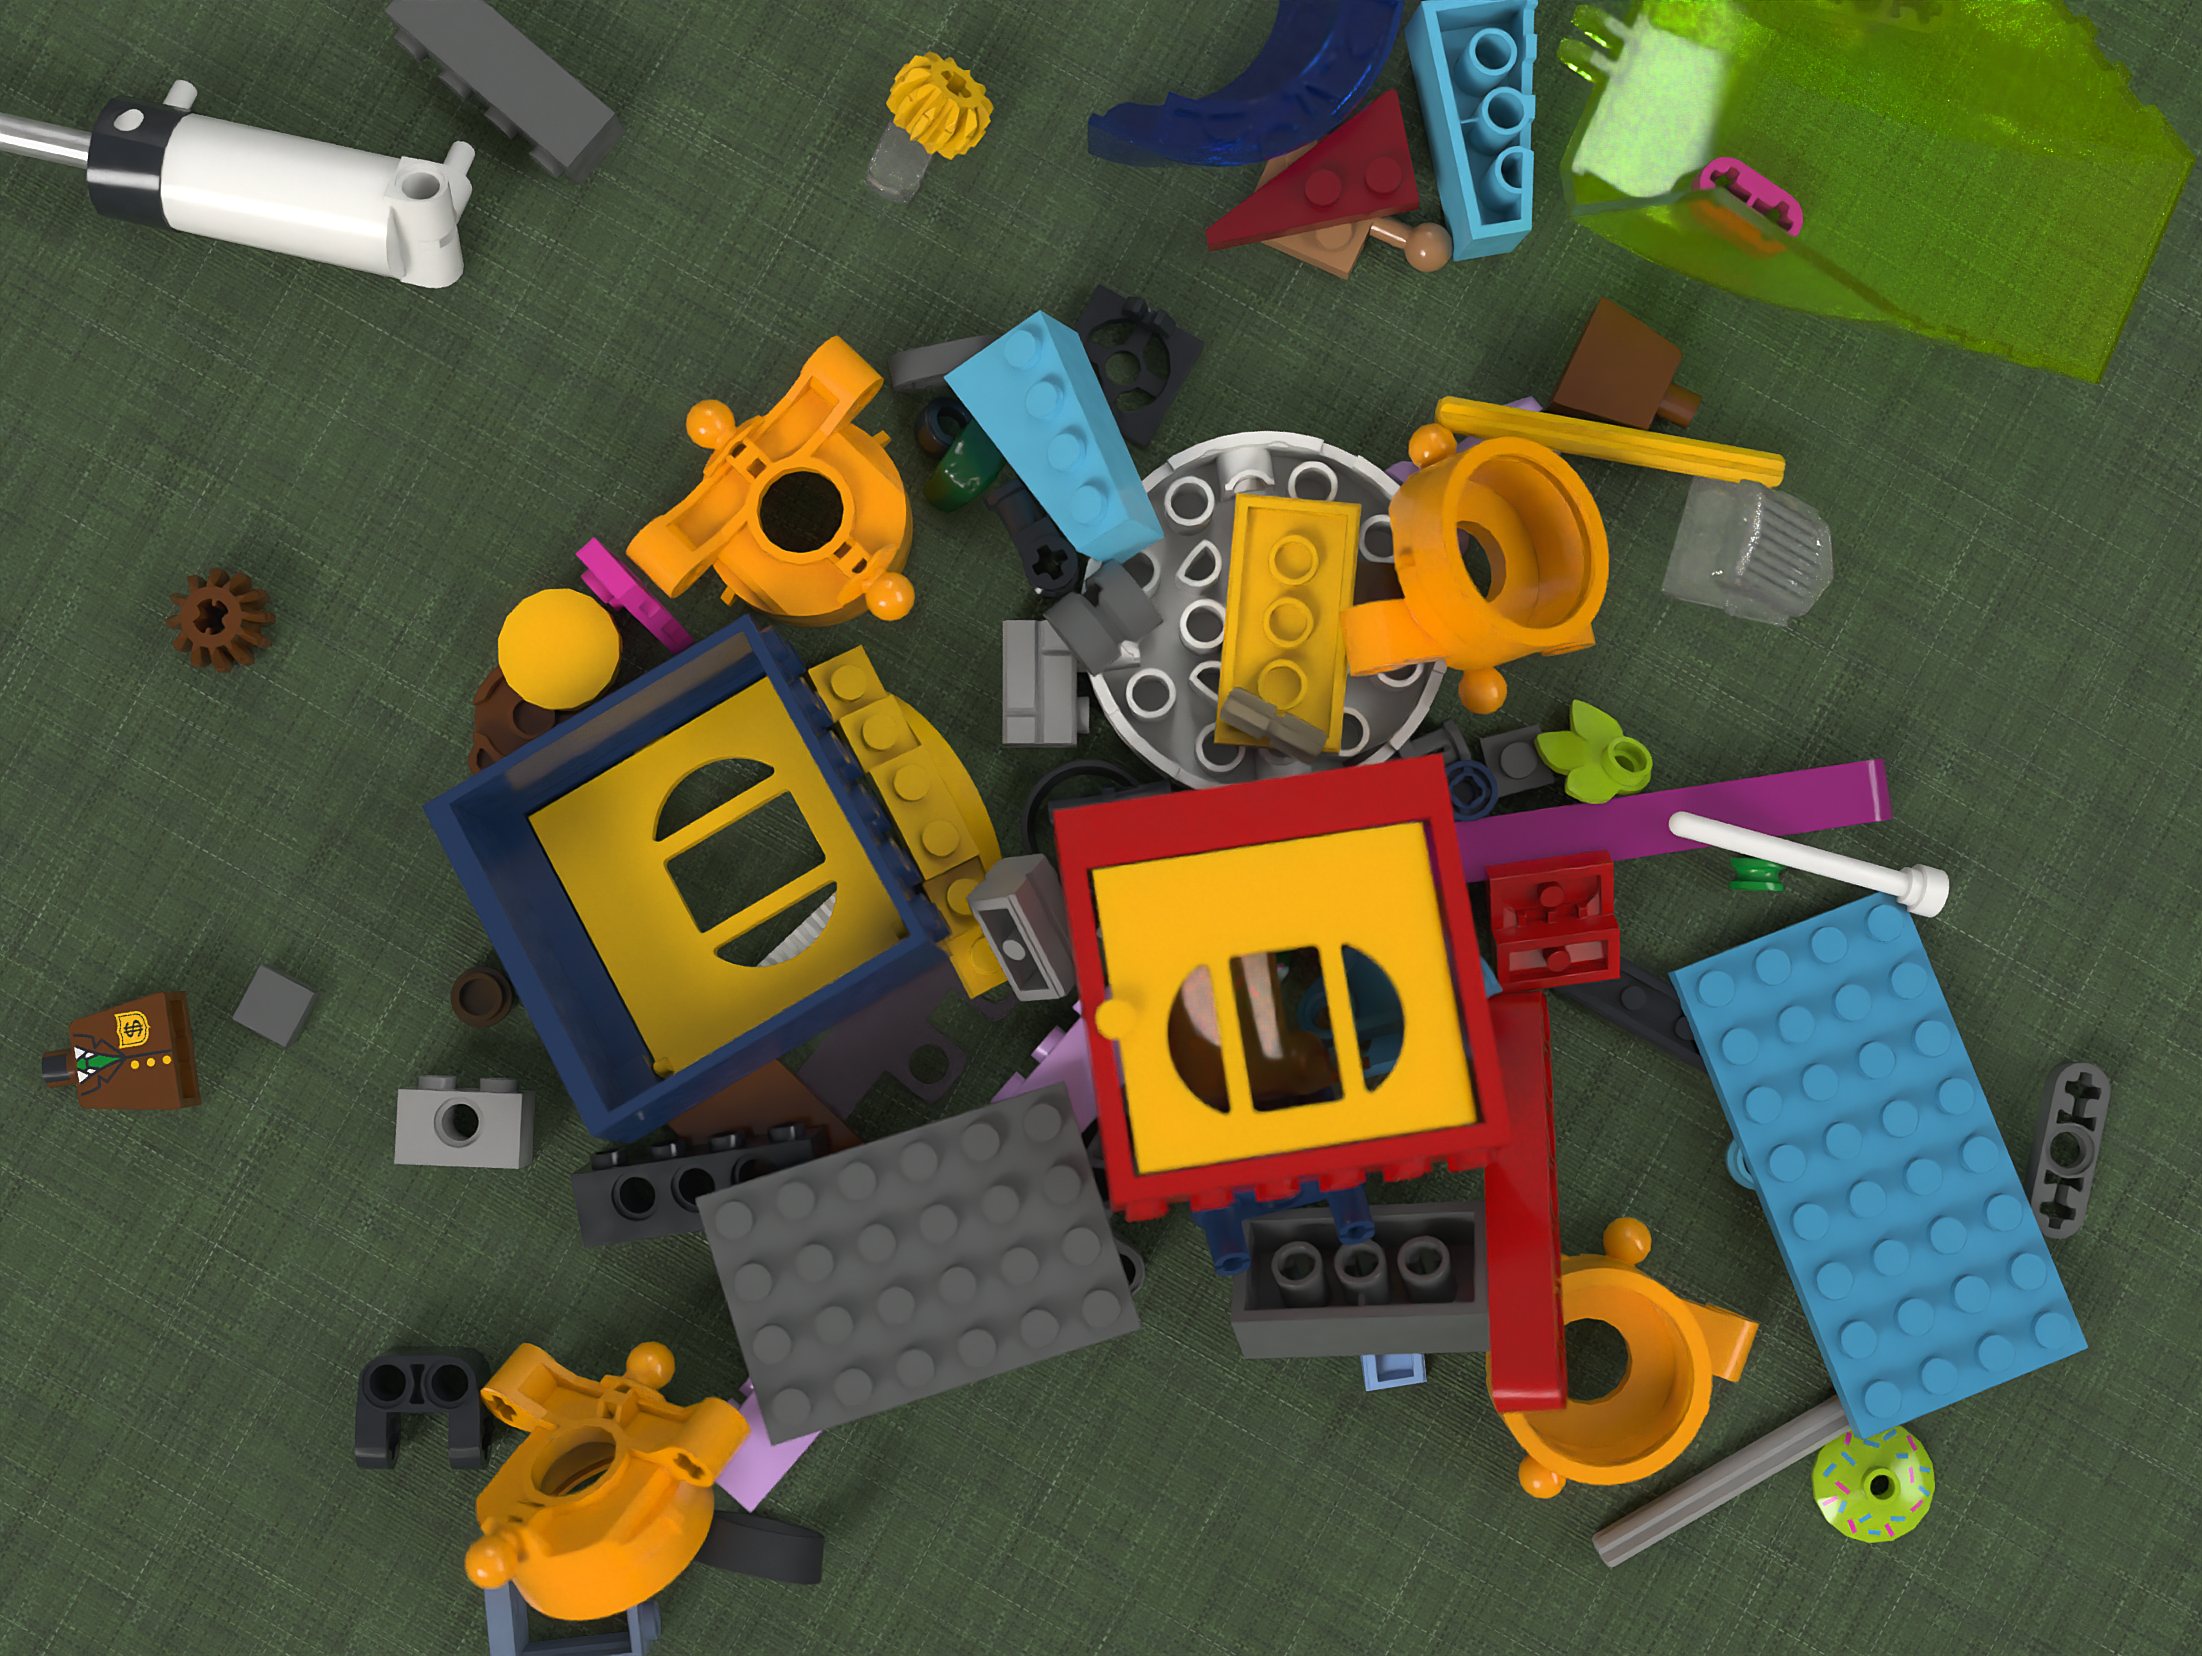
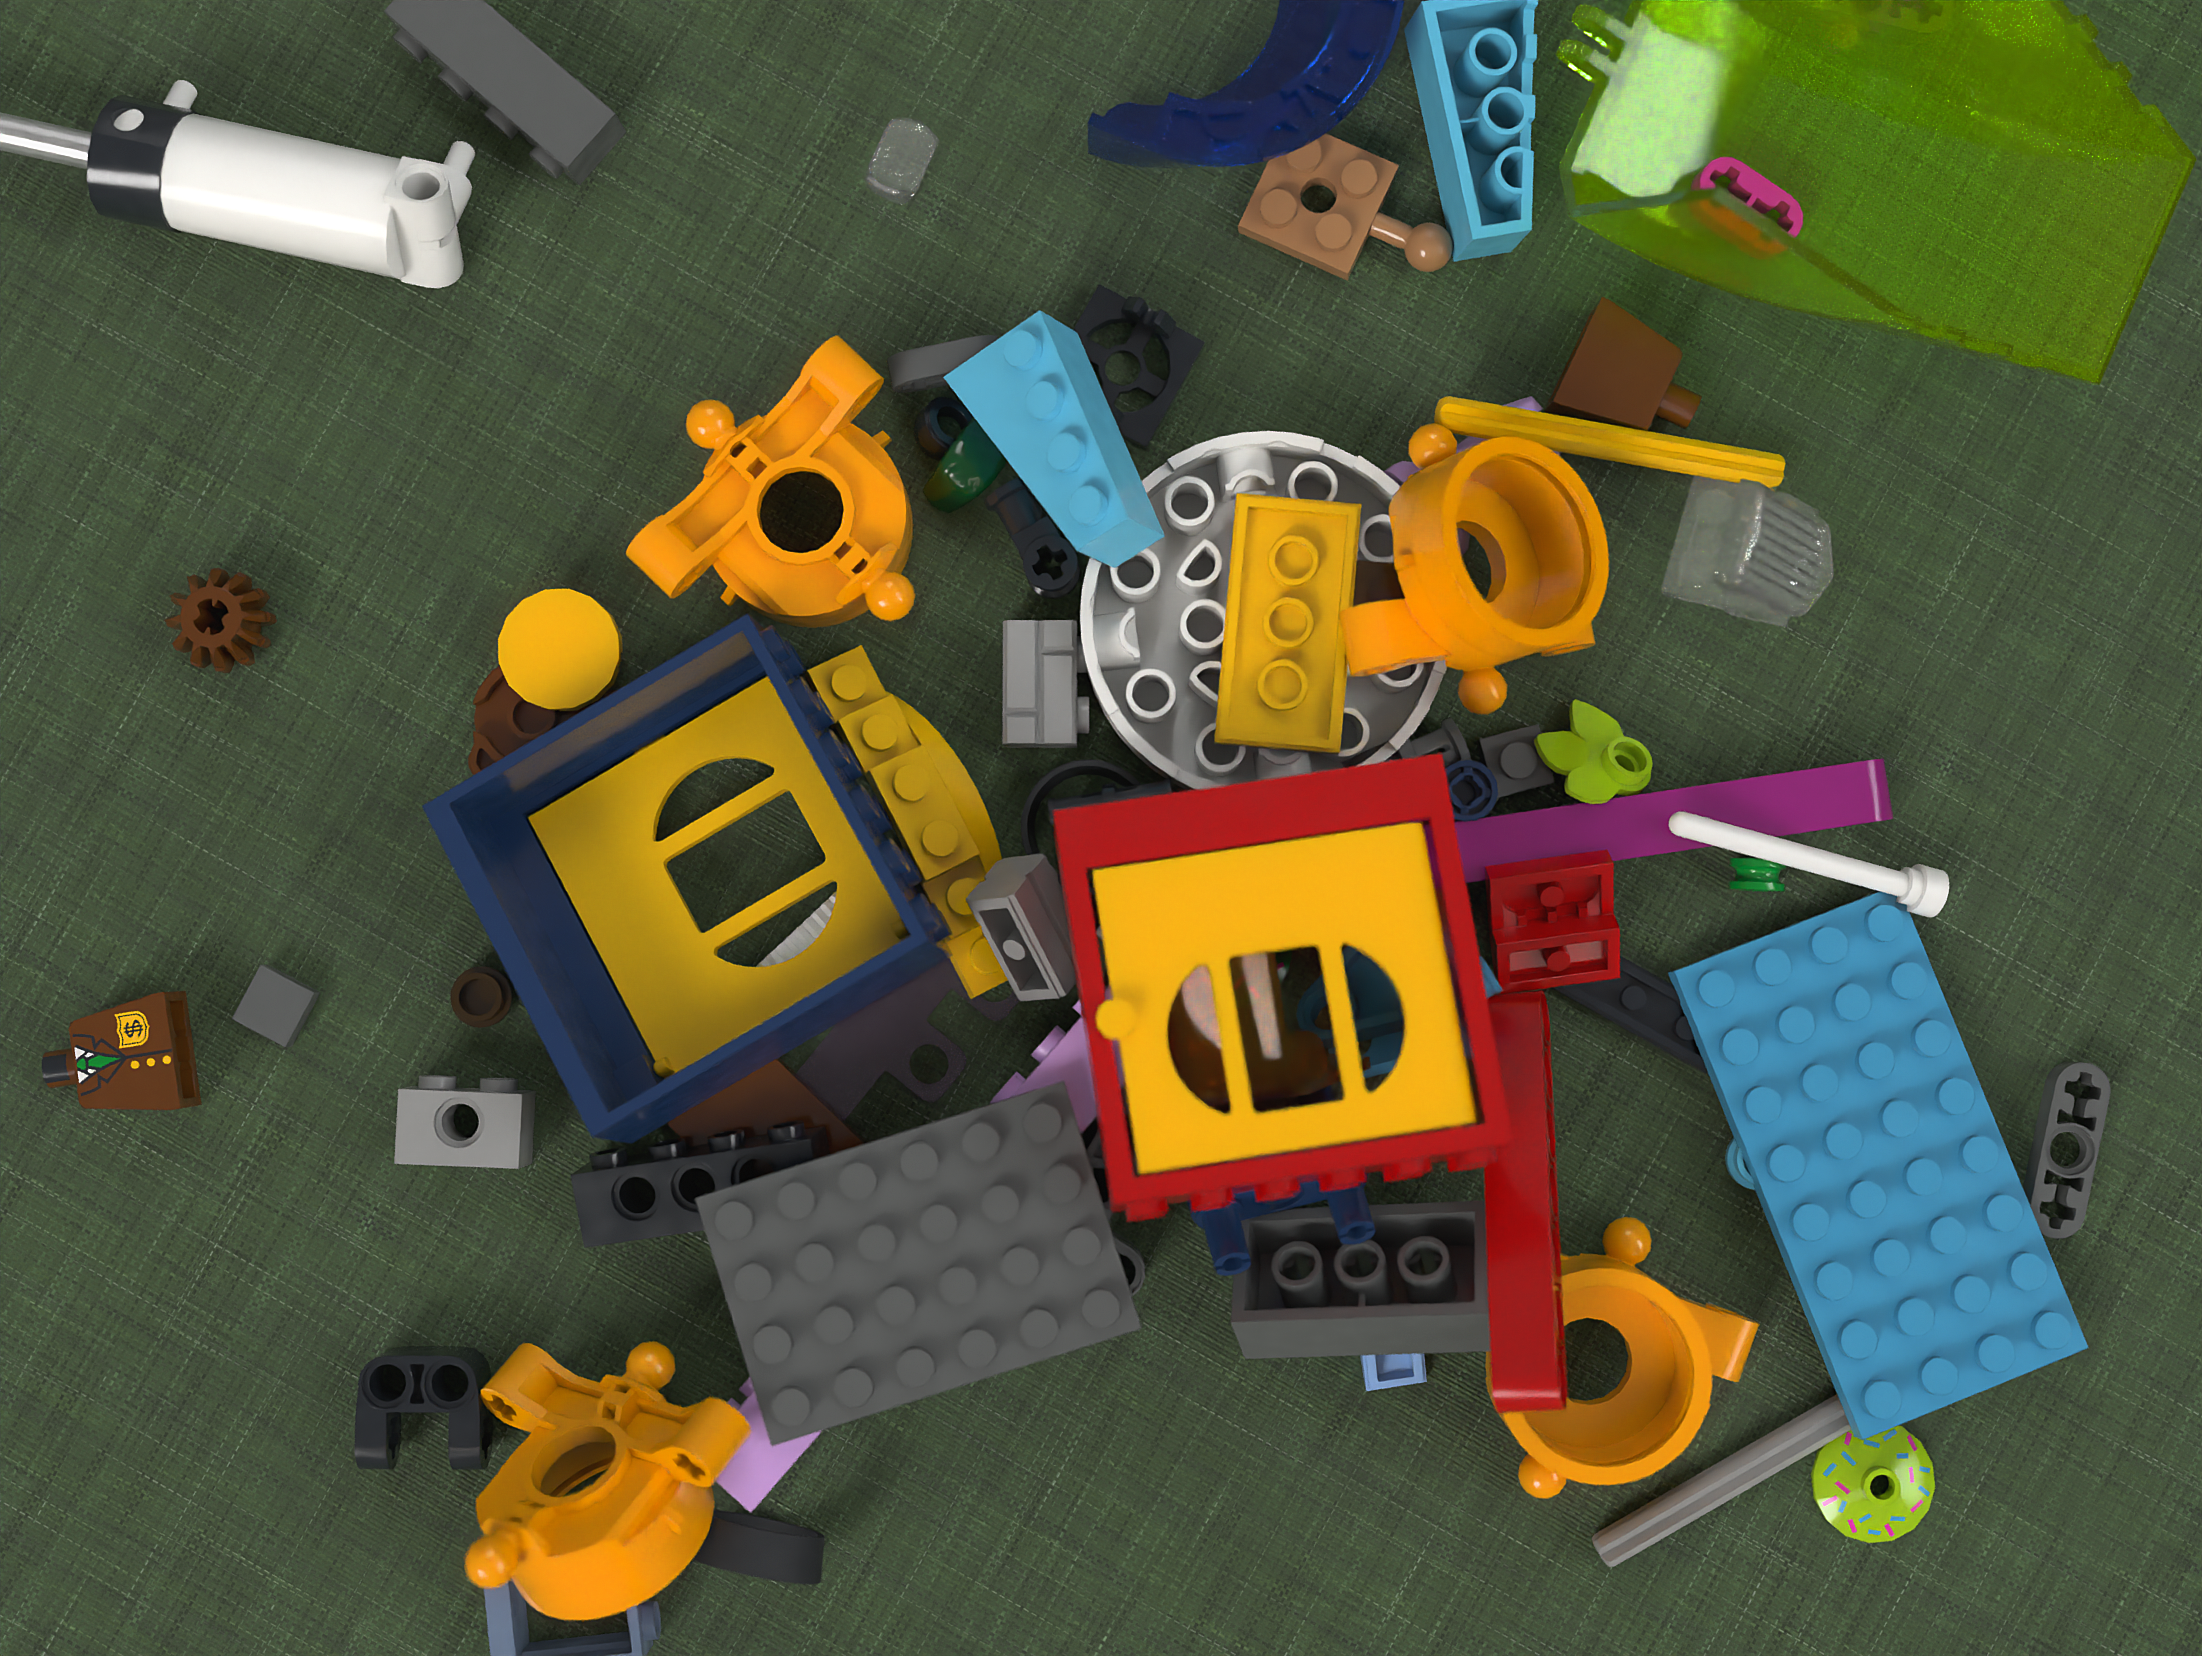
(621, 588): dark pink wing -> none
(939, 105): yellow gear -> none
(1103, 617): dark grey wheel -> none
(1259, 718): dark tan piece -> none
(1344, 179): dark red wing -> none

